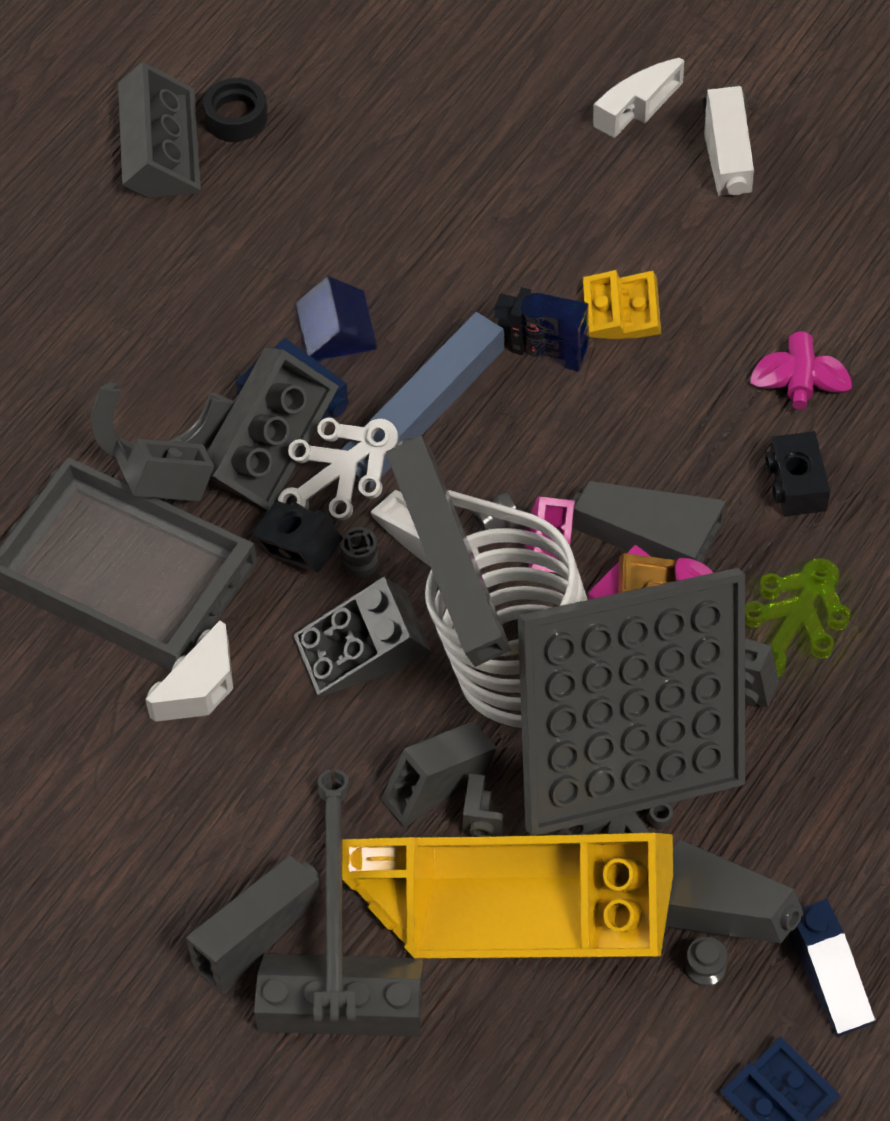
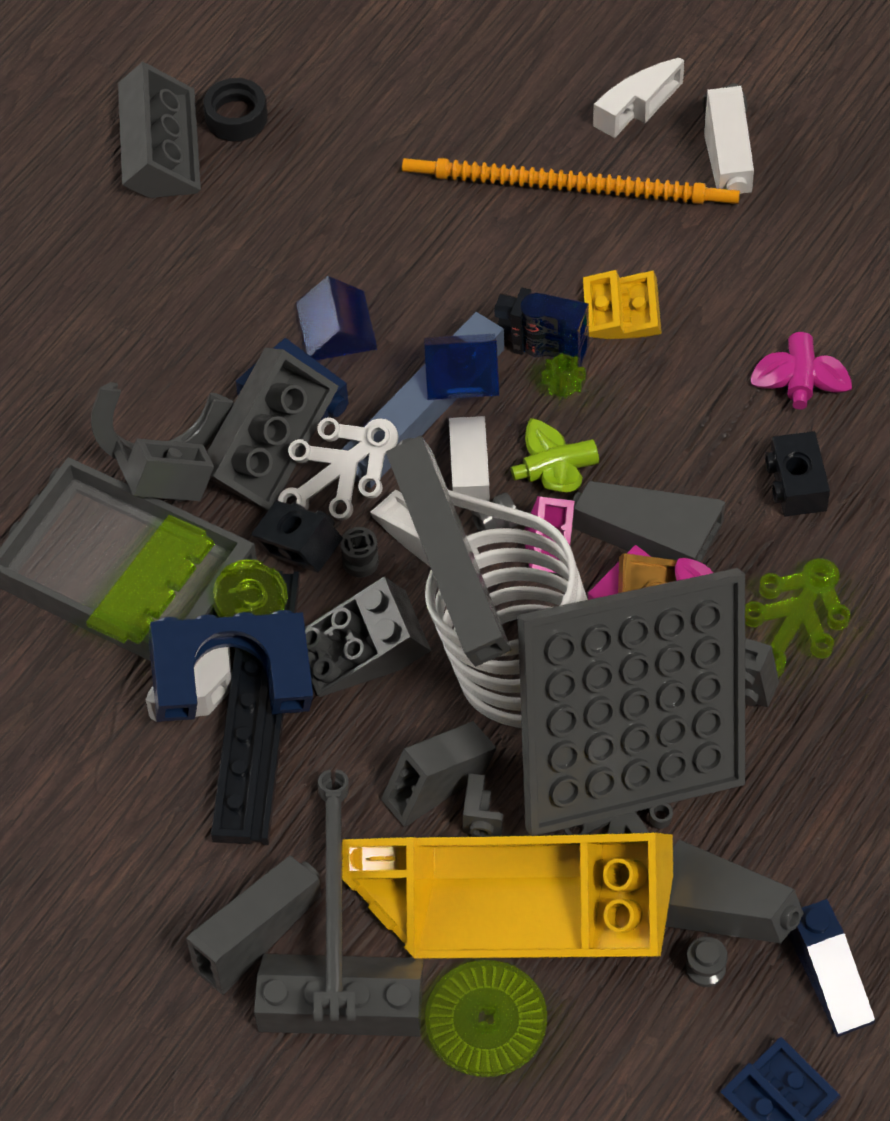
(146, 581): none -> clear neon green windscreen
(249, 588): none -> clear neon green tile
(250, 749): none -> black plate
(273, 639): none -> dark blue arch
(461, 366): none -> clear blue slope
(469, 456): none -> white slope
(480, 1047): none -> clear neon green piece
(554, 459): none -> lime plant
(563, 375): none -> clear neon green gear
(697, 193): none -> light orange hose

